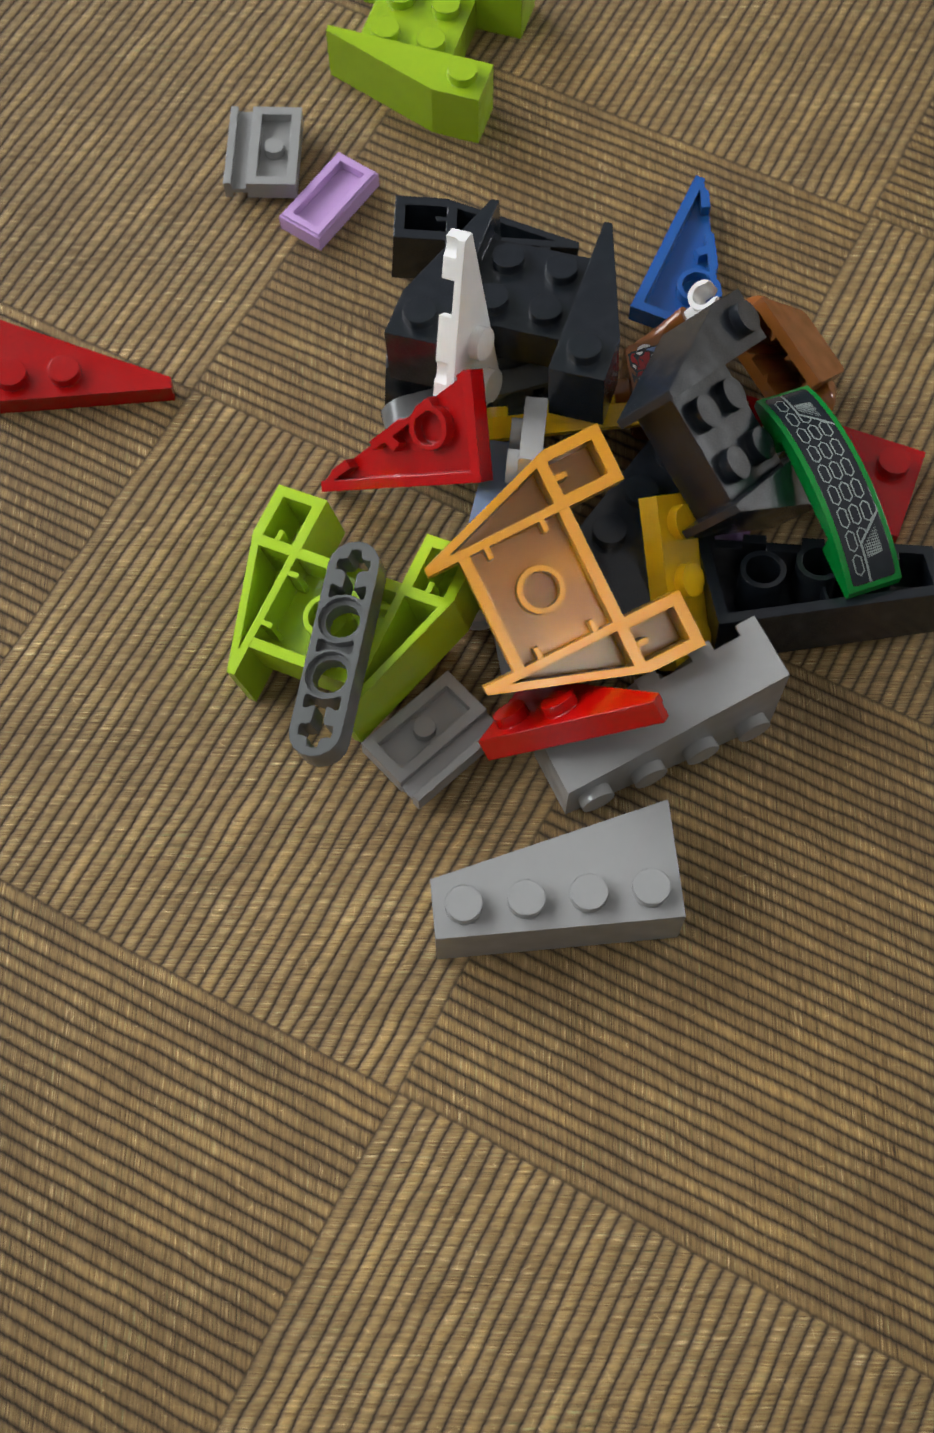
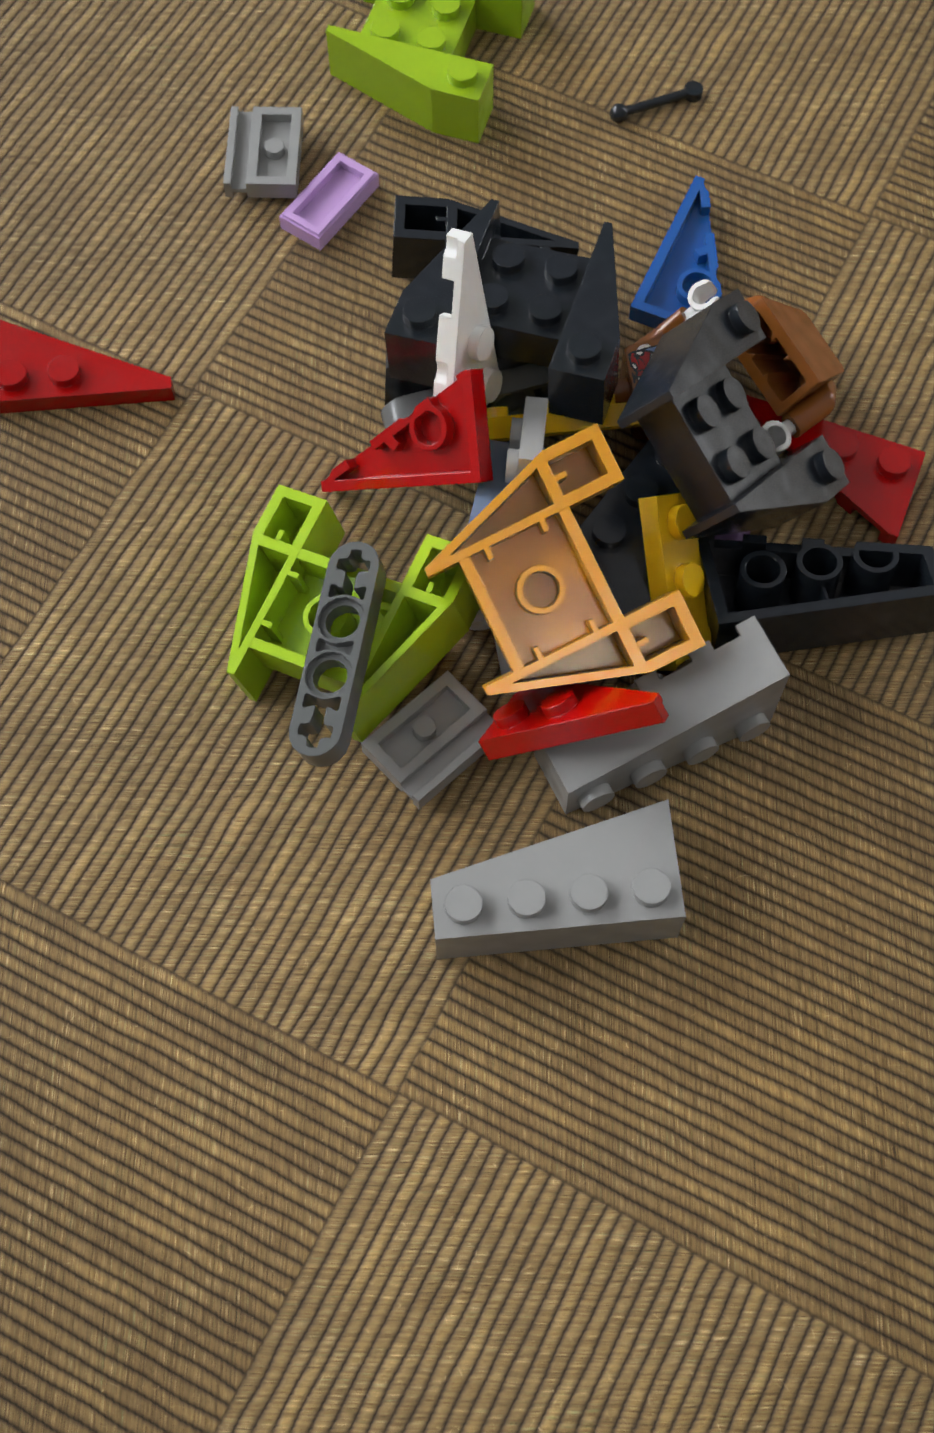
(692, 93): none -> black hinge
(837, 487): slope -> none

